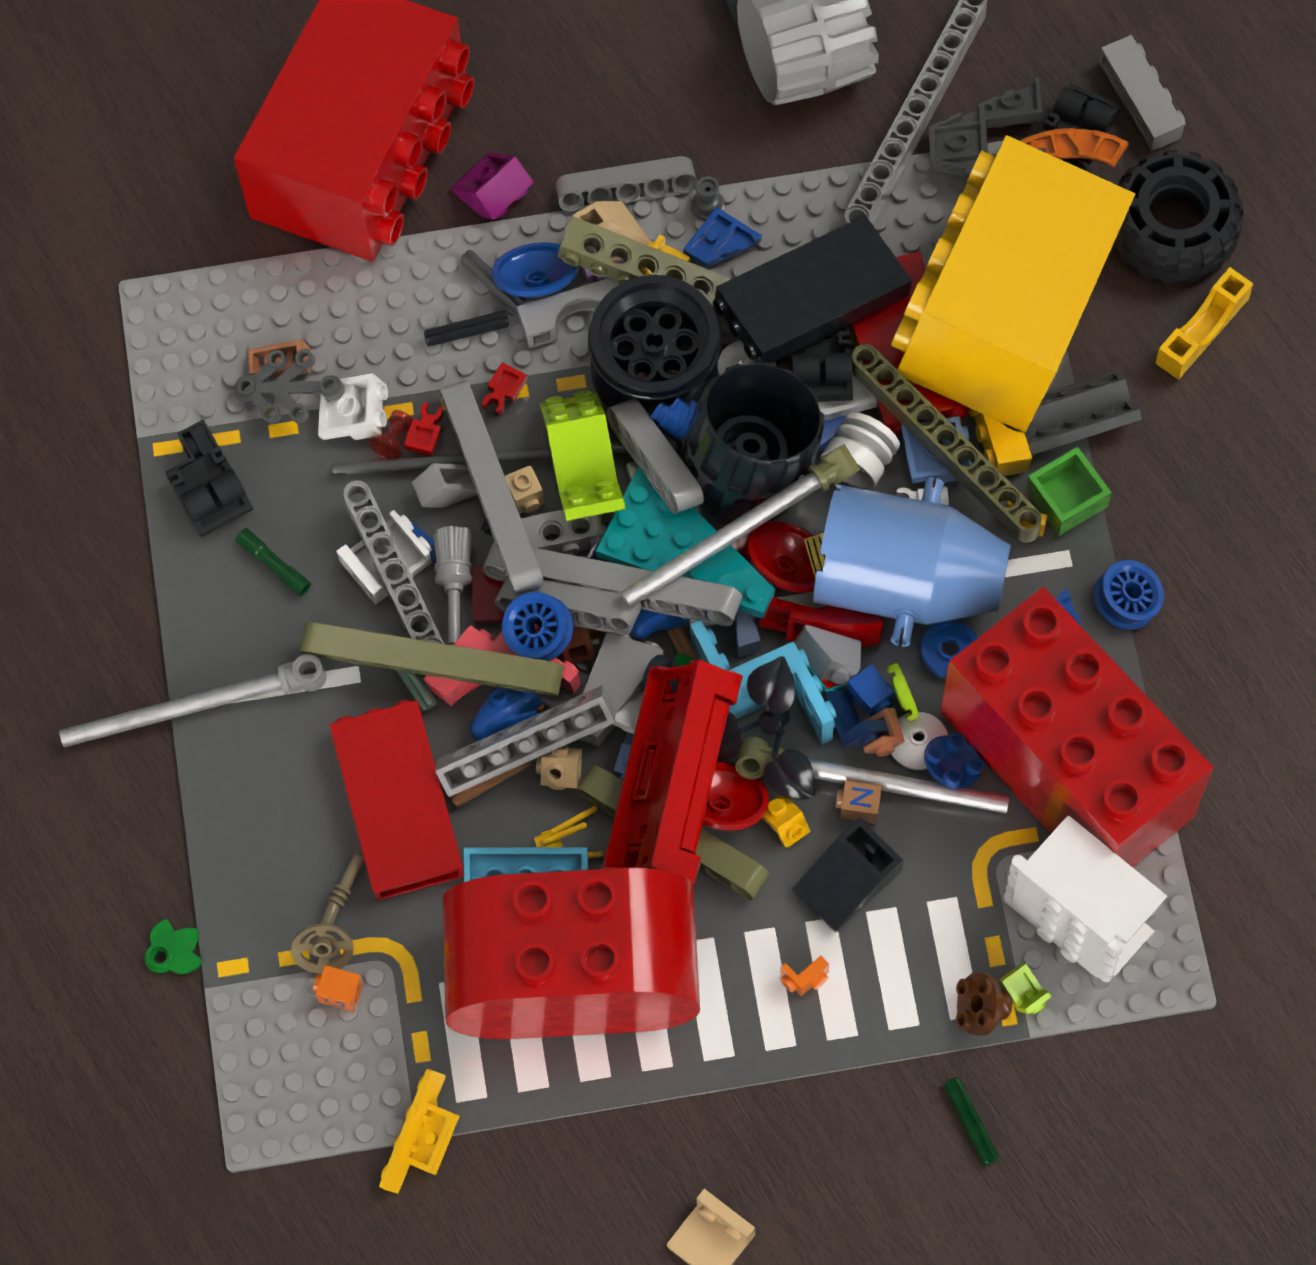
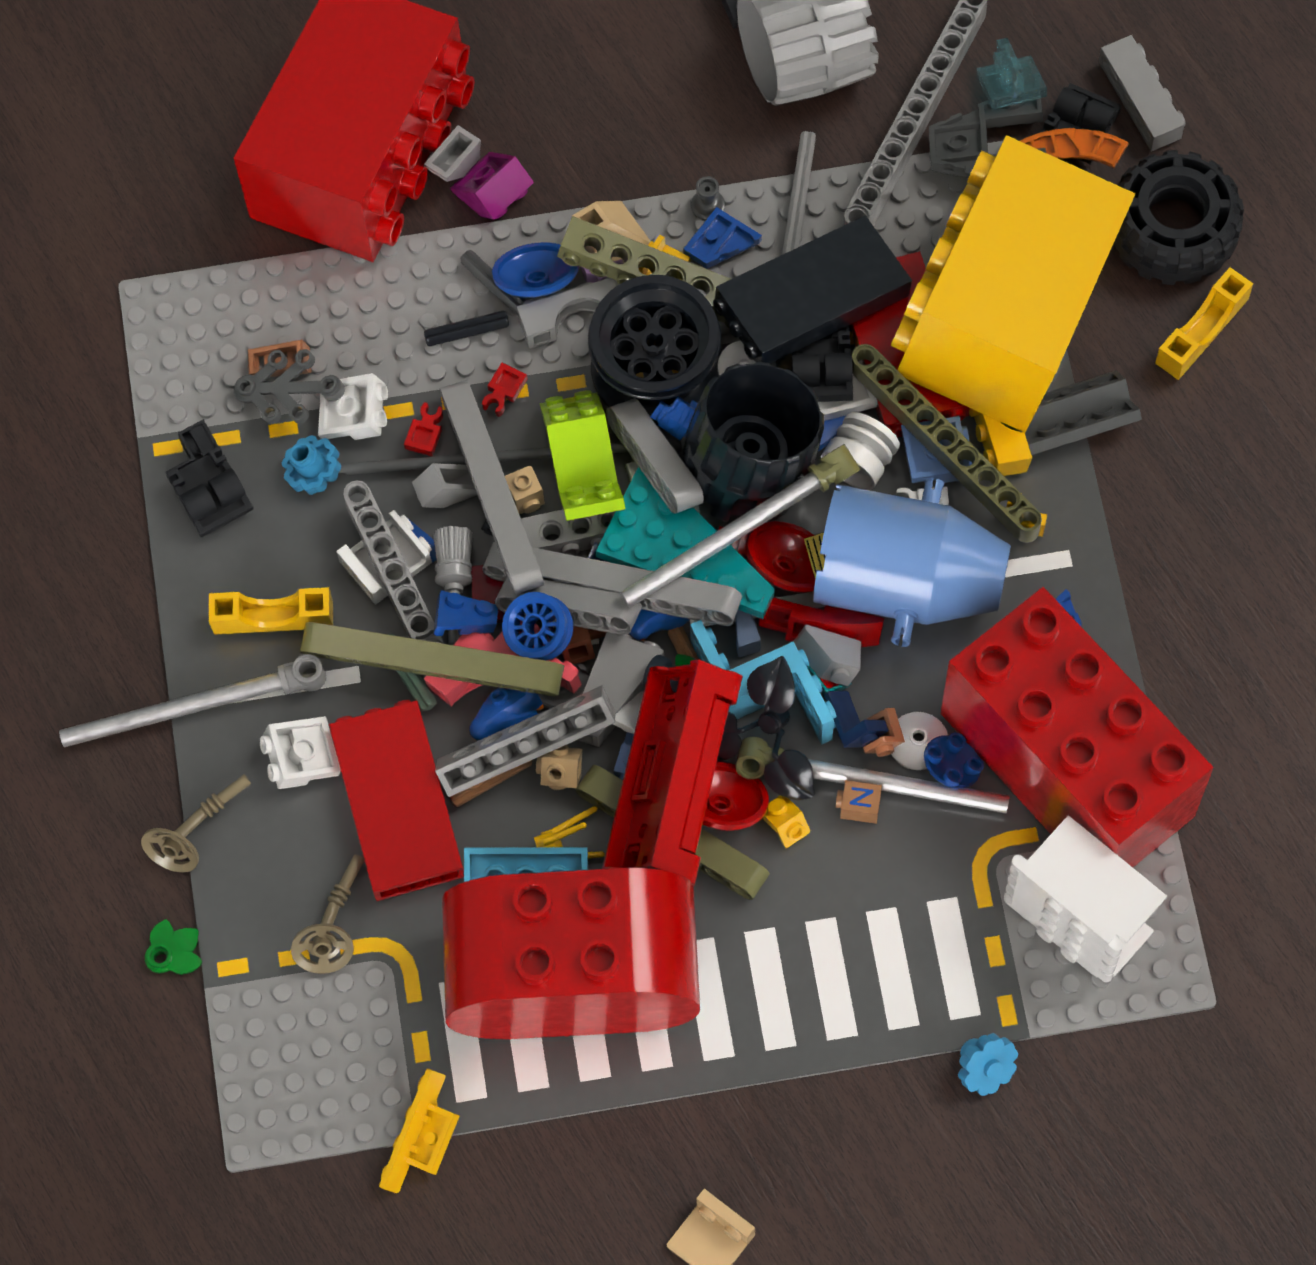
(176, 839): none -> dark tan dish
(242, 614): none -> yellow arch
(286, 573): dark green piece -> none
(299, 752): none -> white plate
(311, 464): none -> dark azure plant
(338, 988): orange brick -> none
(387, 444): clear red piece -> none
(455, 155): none -> light grey slope
(464, 614): none -> blue wing
(626, 183): light grey beam -> none
(799, 191): none -> light grey axle
(813, 976): orange bracket -> none
(848, 875): black slope -> none
(870, 691): blue brick -> none
(903, 692): lime tile -> none
(939, 635): blue tile -> none
(971, 1121): dark green axle -> none
(981, 1003): reddish brown plate -> none
(987, 1063): none -> dark azure plant
(1010, 78): none -> clear light blue bracket
(1024, 990): lime bracket -> none
(1068, 491): bright green piece -> none
(1115, 603): blue wheel -> none

